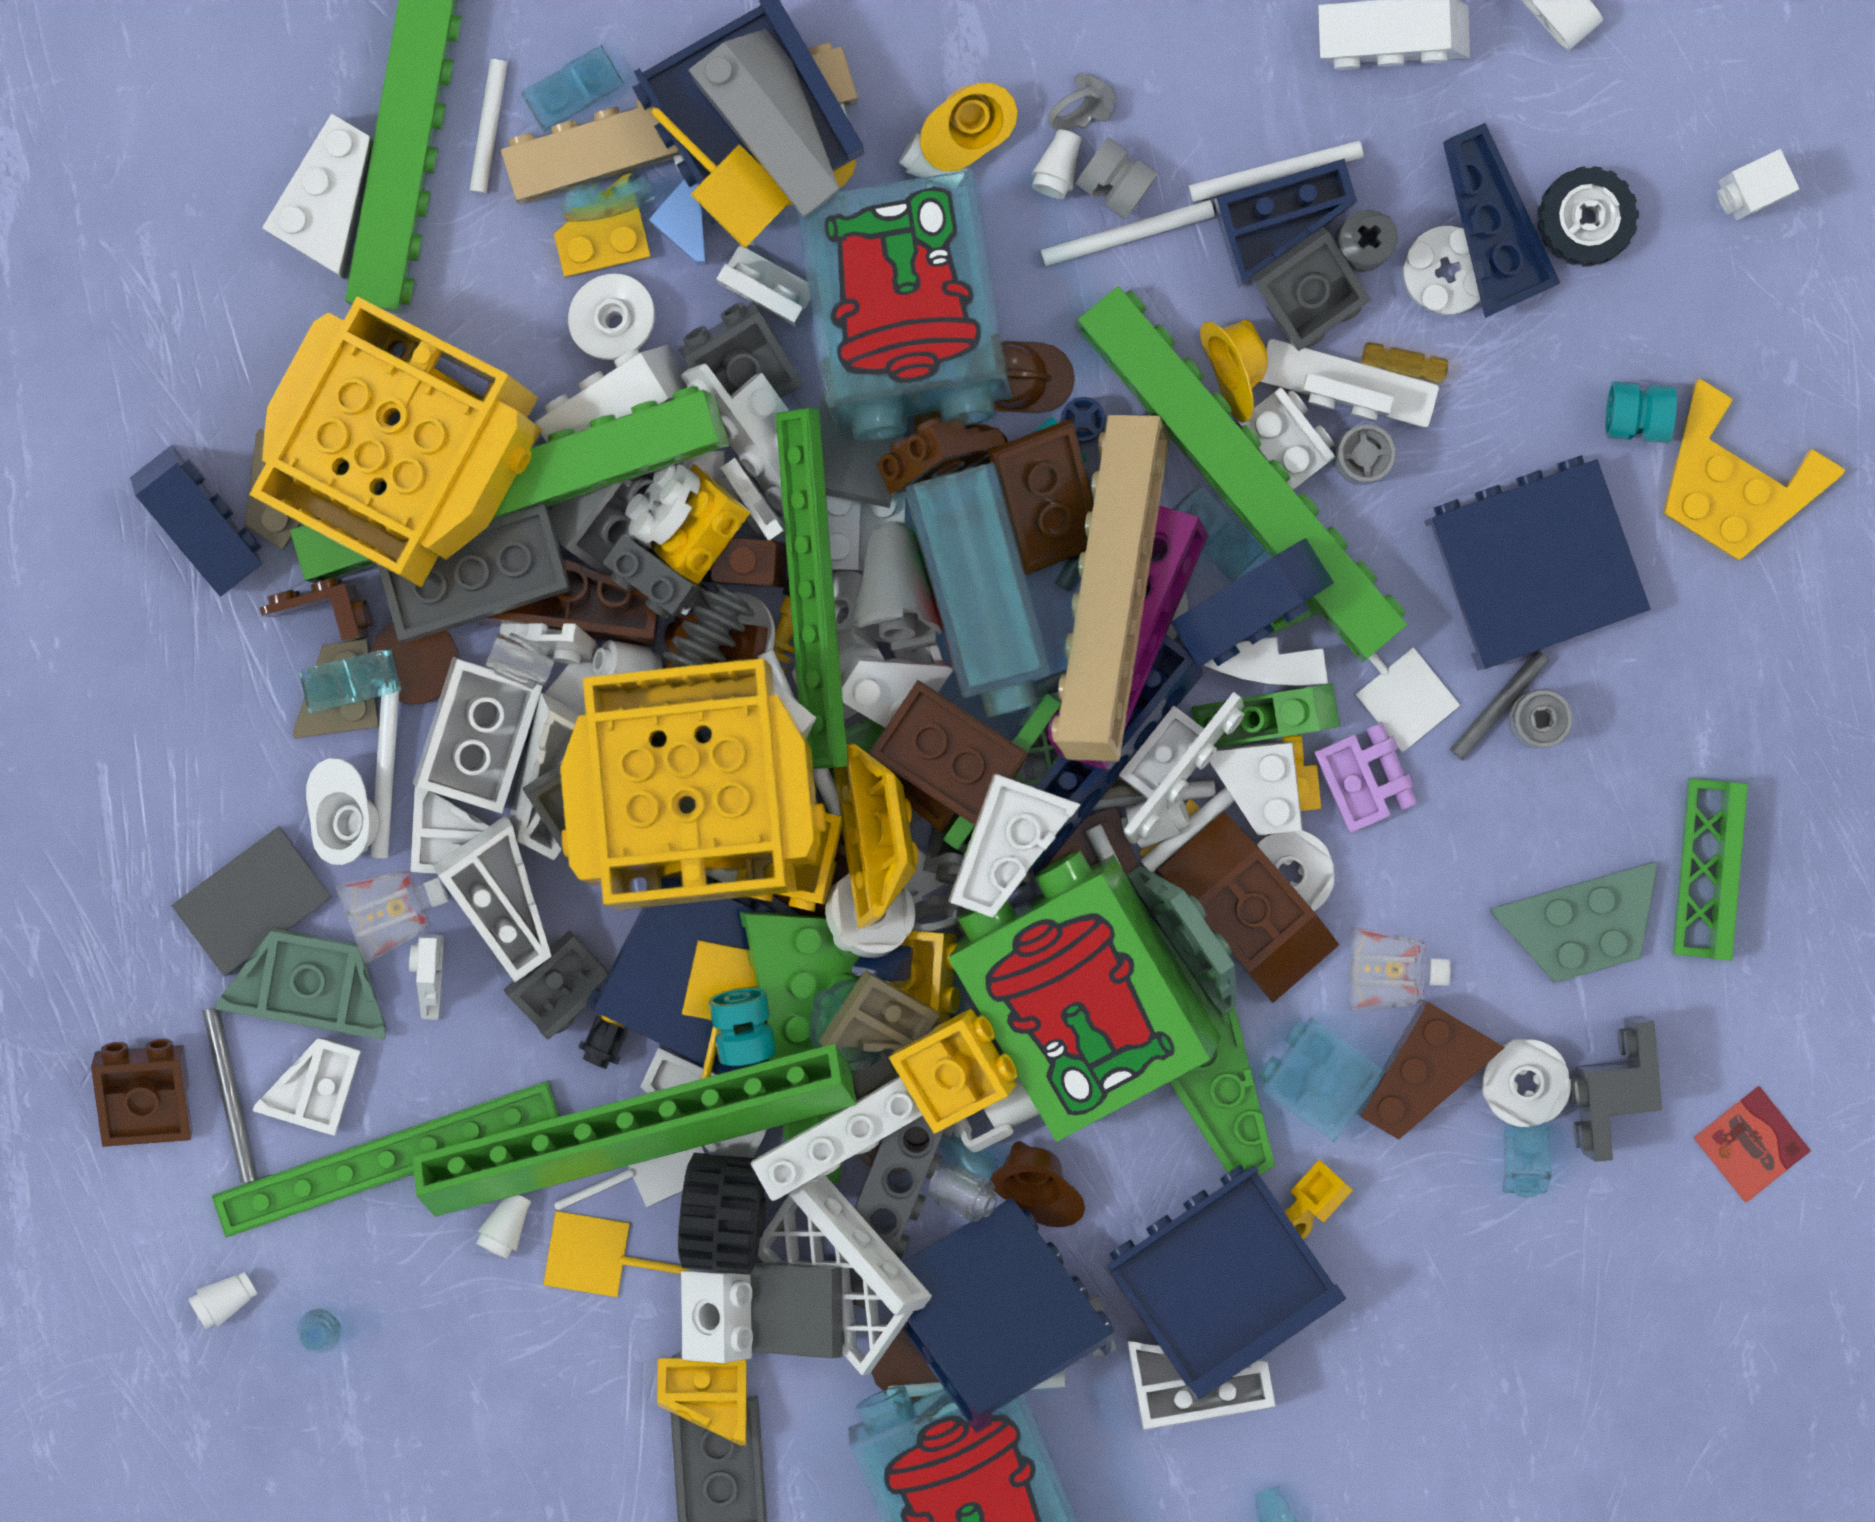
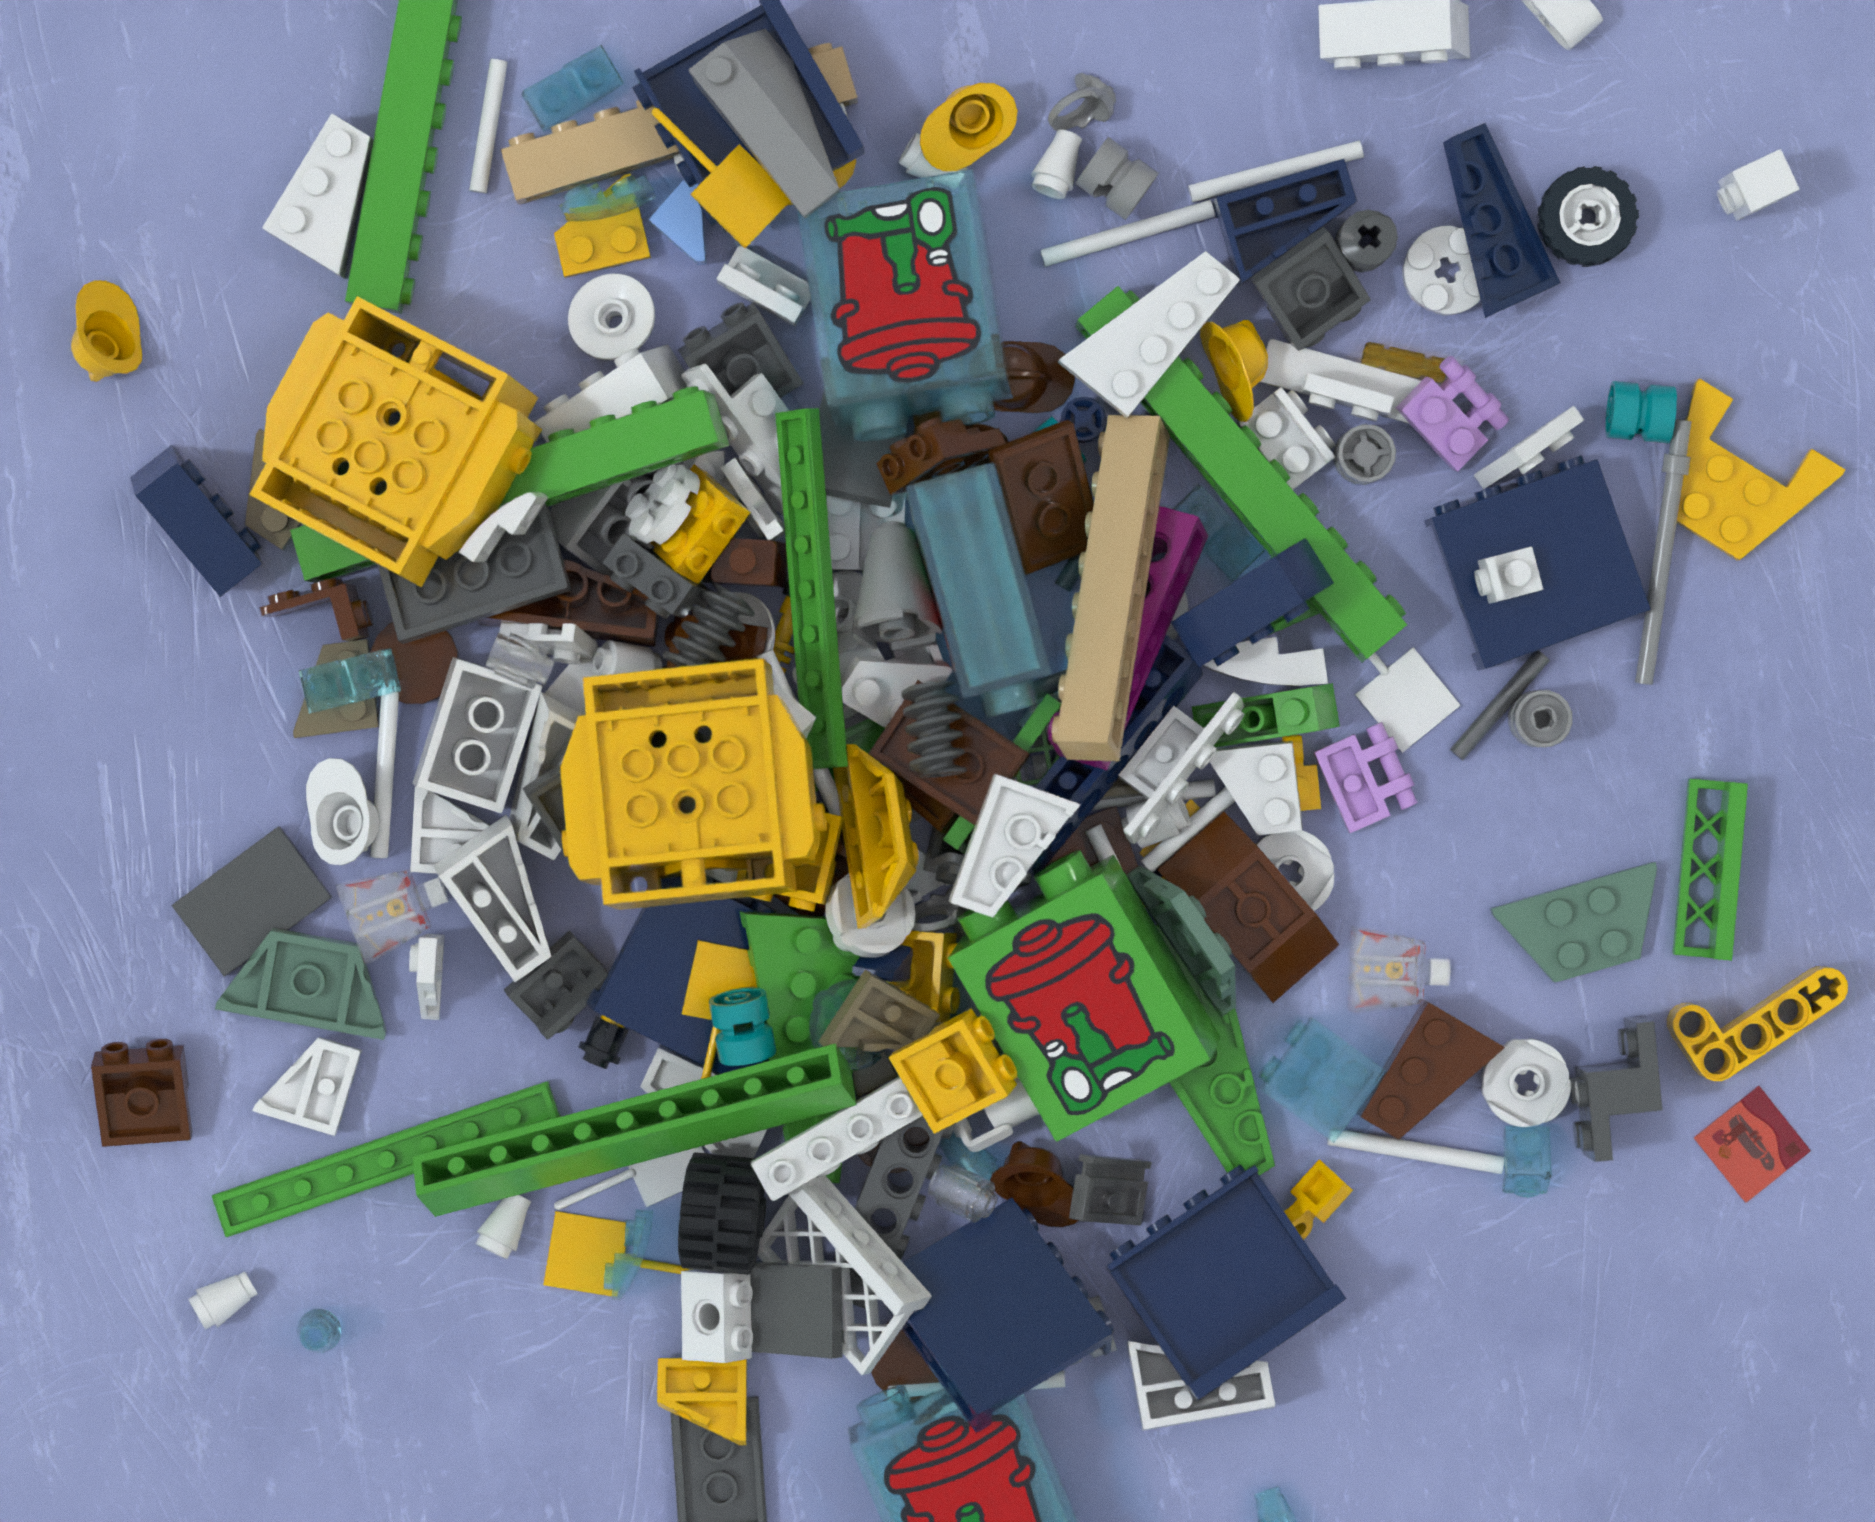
(106, 331): none -> yellow piece
(230, 1095): flat silver bar -> none
(511, 517): none -> white slope
(625, 1268): none -> clear light blue slope
(932, 730): none -> dark grey piece
(1110, 1190): none -> flat silver plate
(1143, 341): none -> white wing
(1419, 1151): none -> white bar
(1443, 423): none -> lavender plate
(1508, 575): none -> white bracket
(1527, 452): none -> white wing
(1676, 465): none -> light grey bar
(1763, 1015): none -> yellow beam

